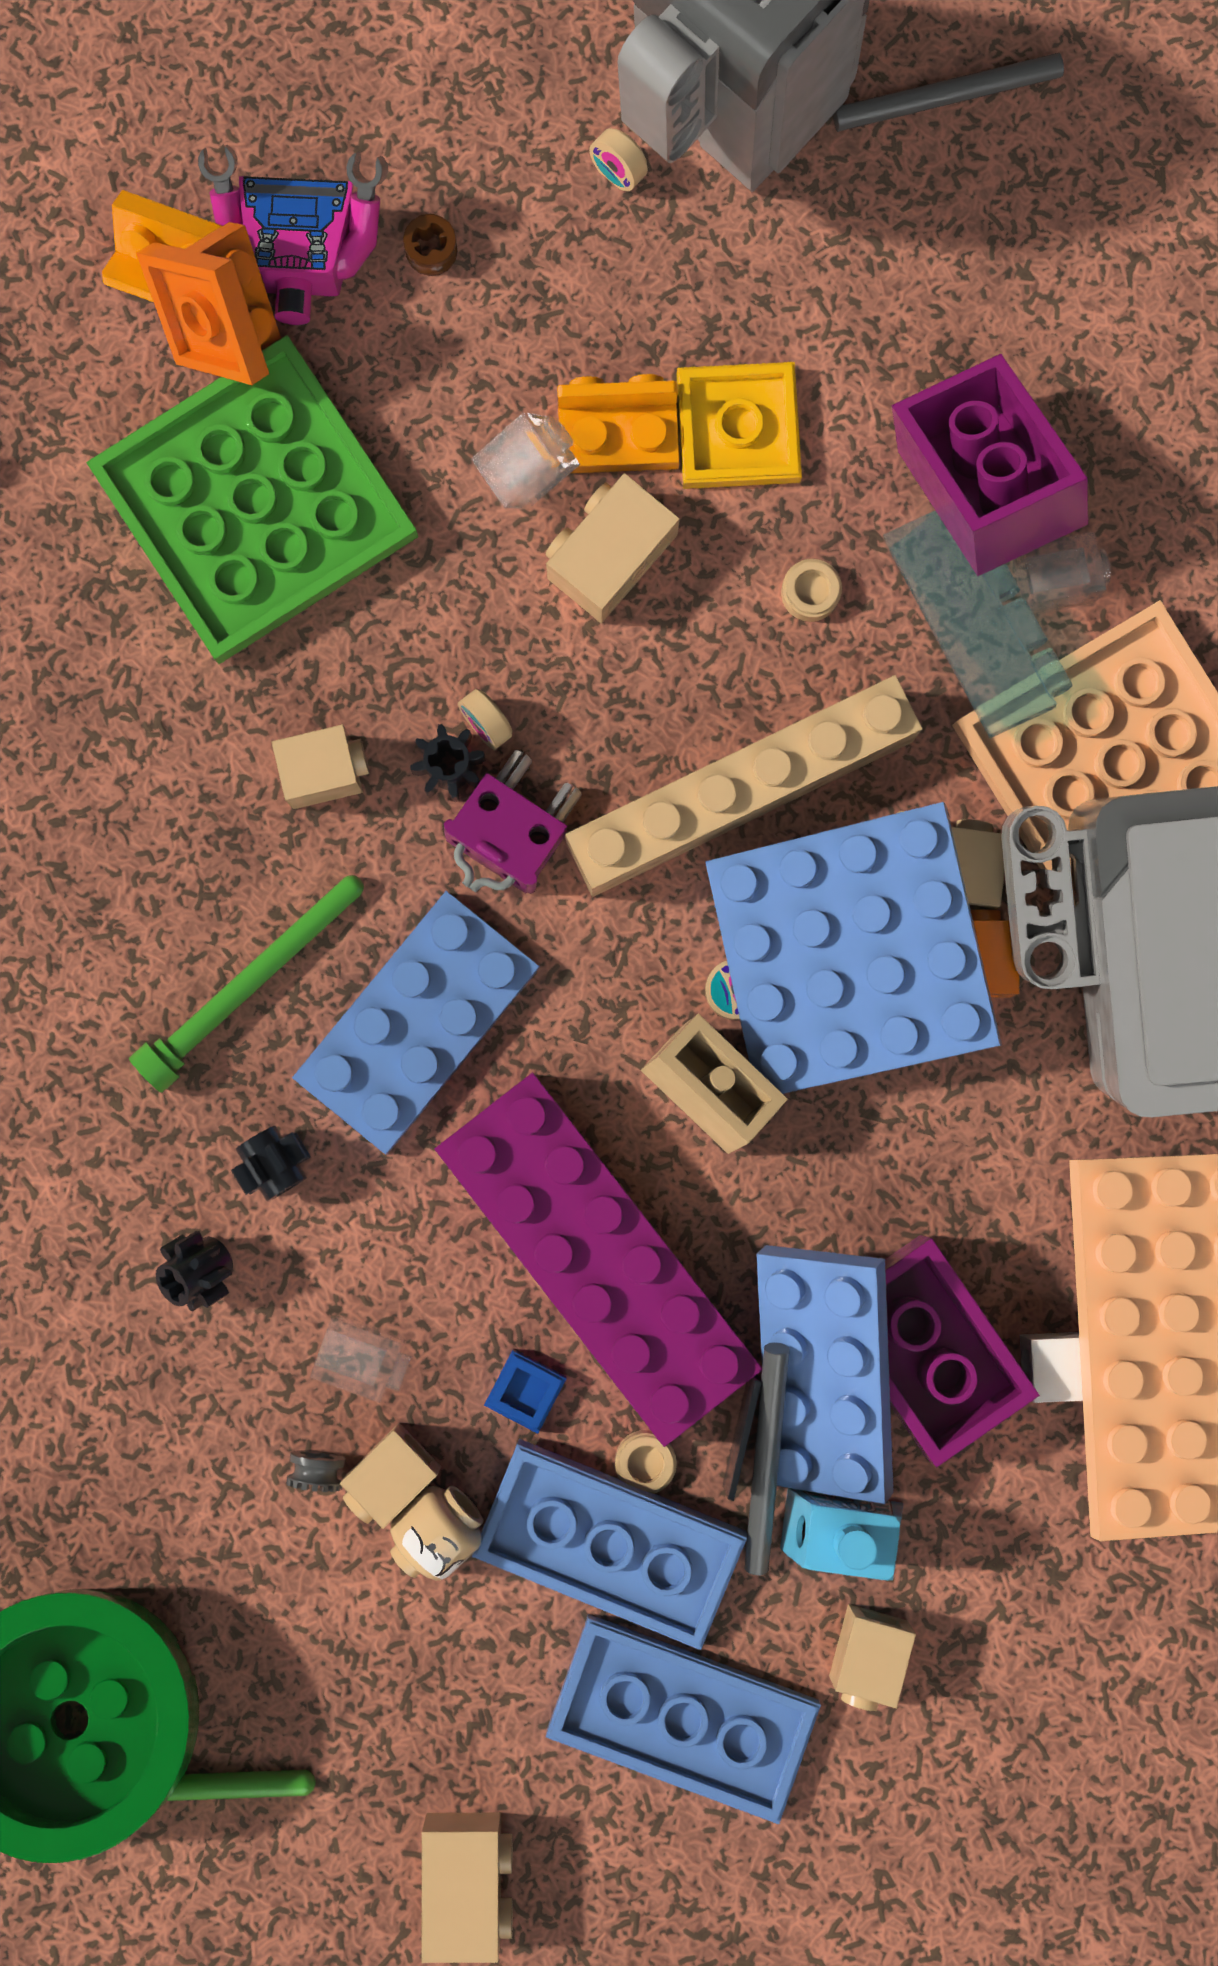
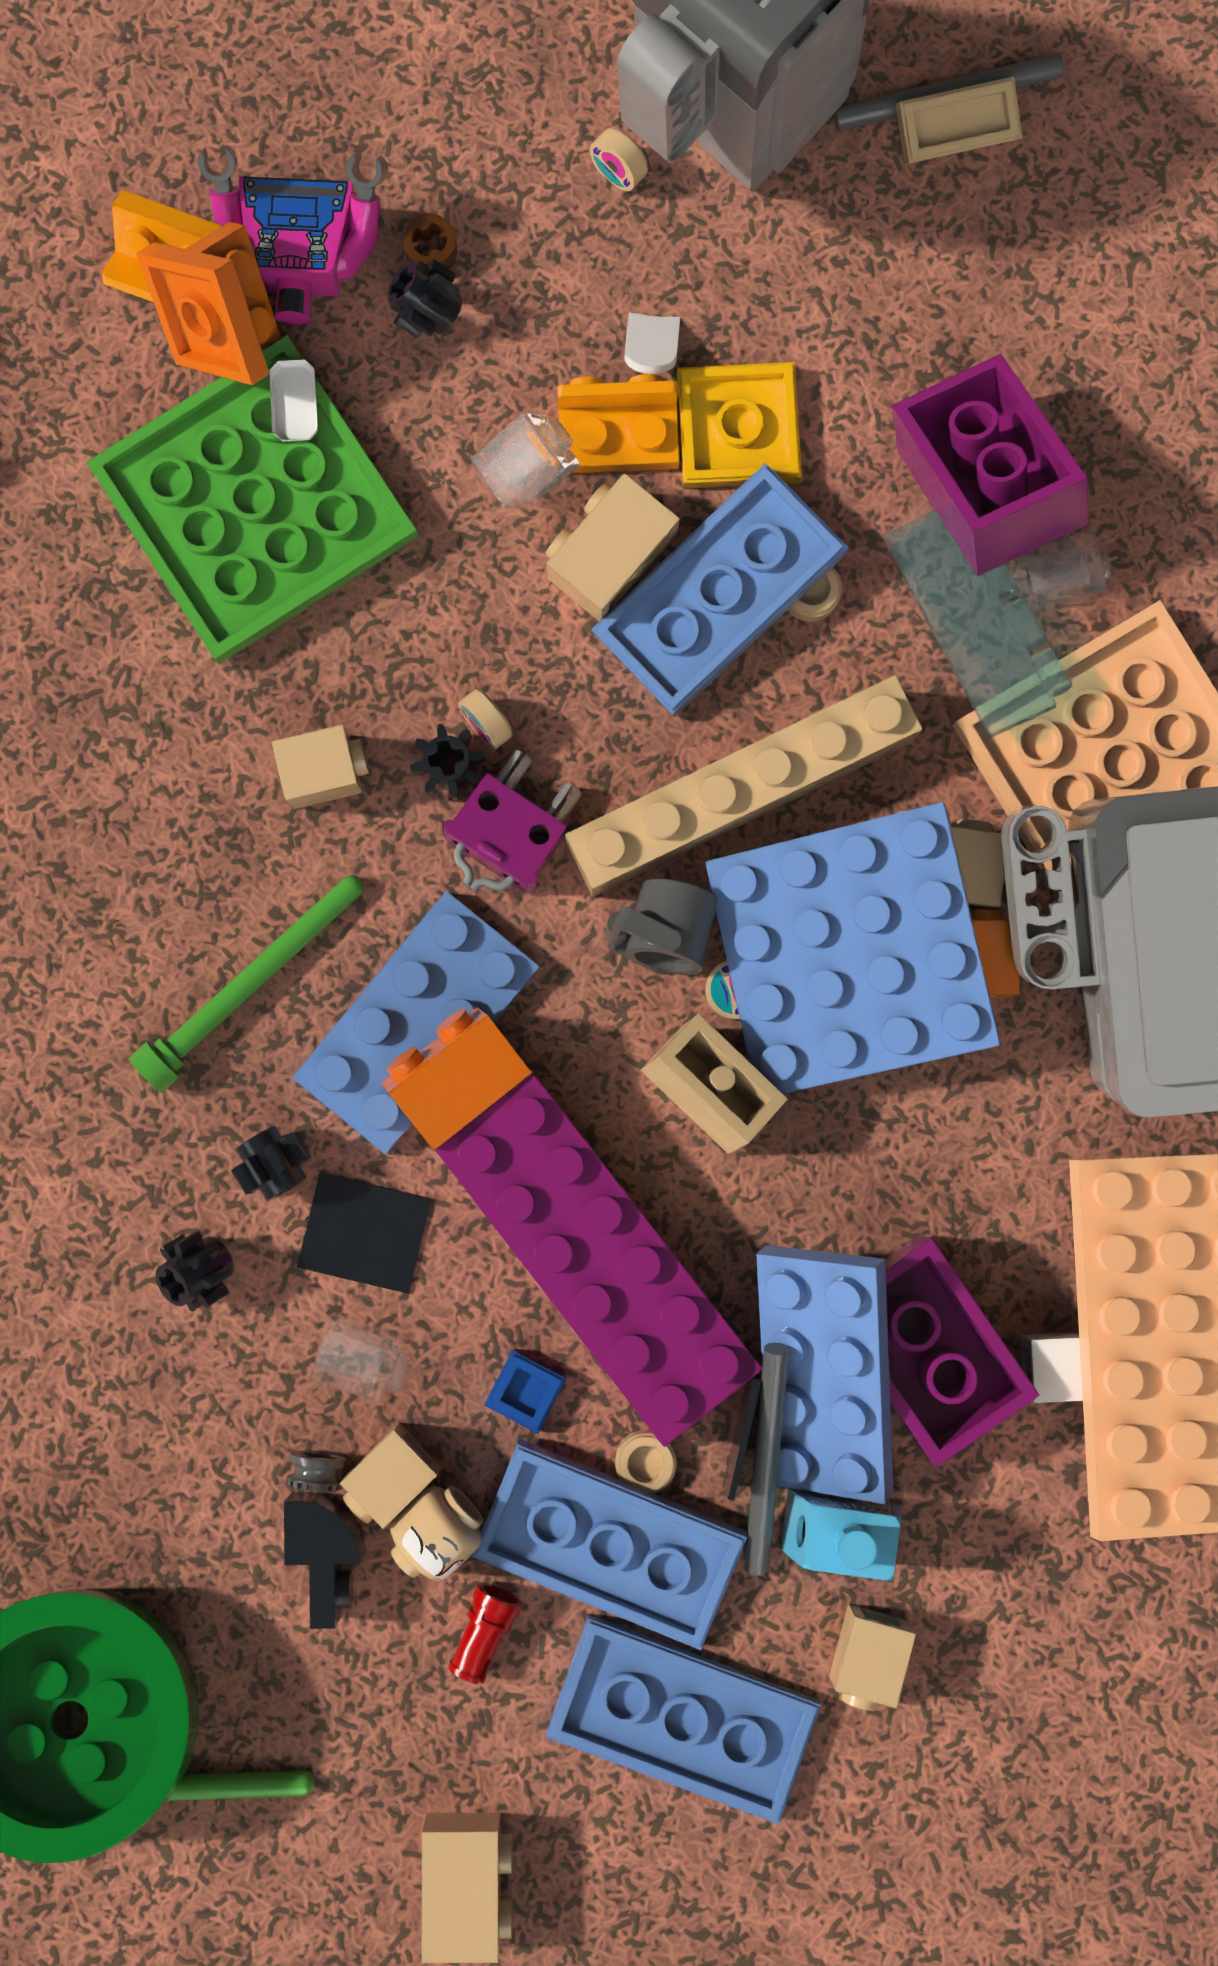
(293, 400): none -> white piece
(323, 1536): none -> black brick
(364, 1233): none -> black window
(424, 298): none -> black gear
(454, 1075): none -> orange brick
(490, 1618): none -> red pin
(651, 343): none -> white piece
(666, 929): none -> dark grey piece
(720, 590): none -> medium blue tile
(959, 120): none -> tan tile

